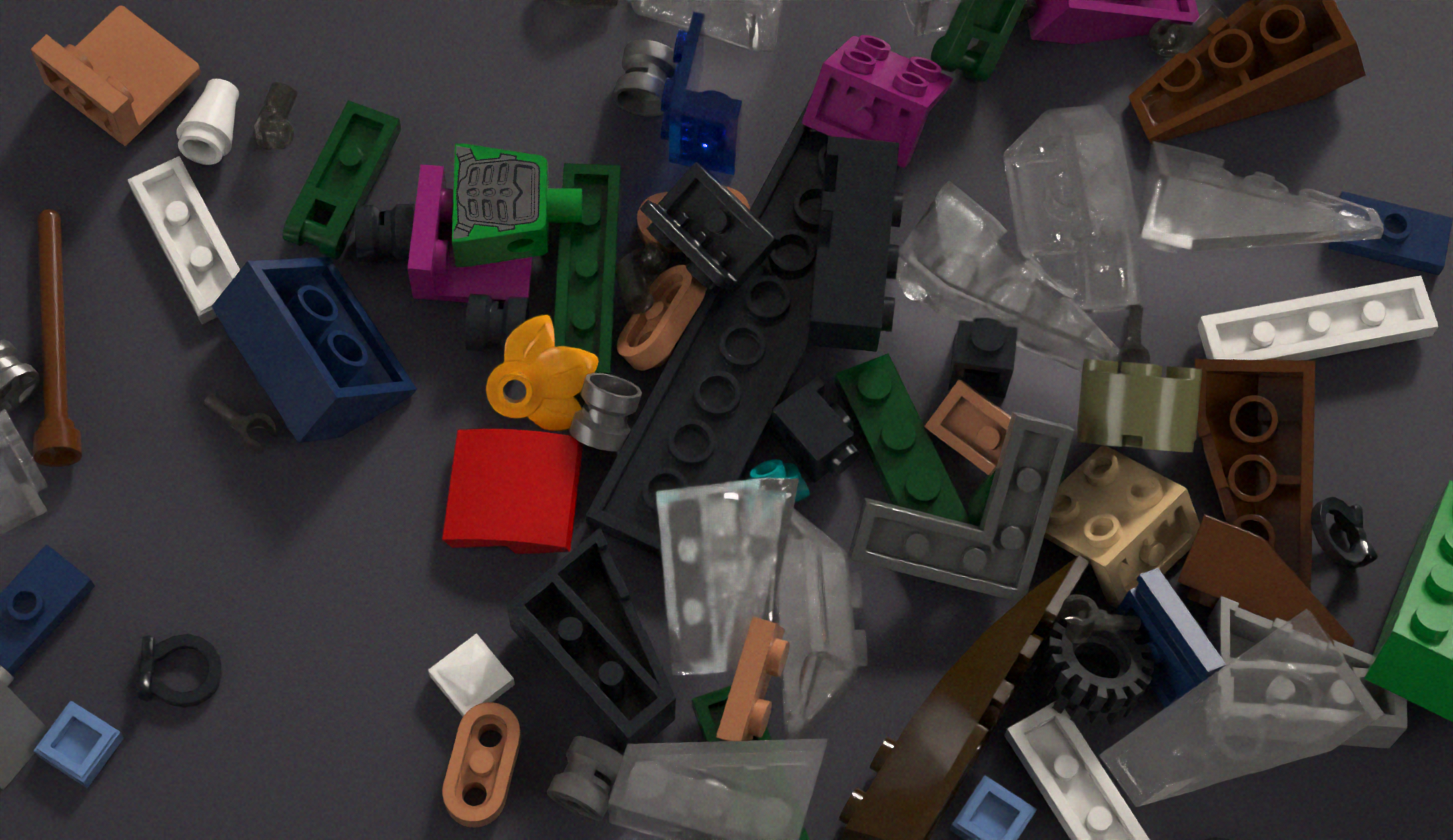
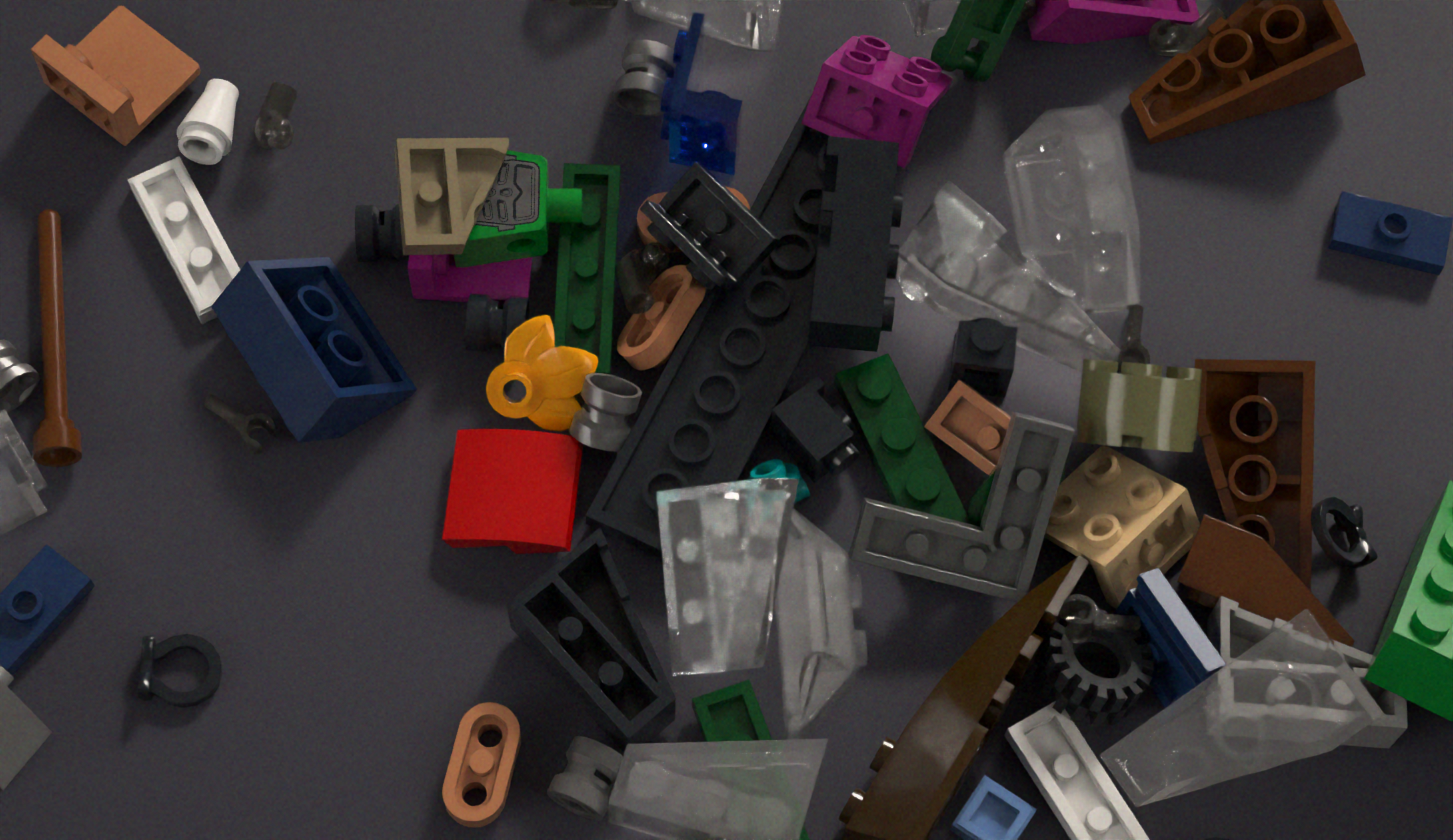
(78, 744): medium blue tile -> none
(342, 178): dark green plate -> none
(444, 189): none -> dark tan wing
(471, 675): white tile -> none
(761, 657): nougat plate -> none
(1203, 208): clear wedge -> none
(1322, 323): white plate -> none

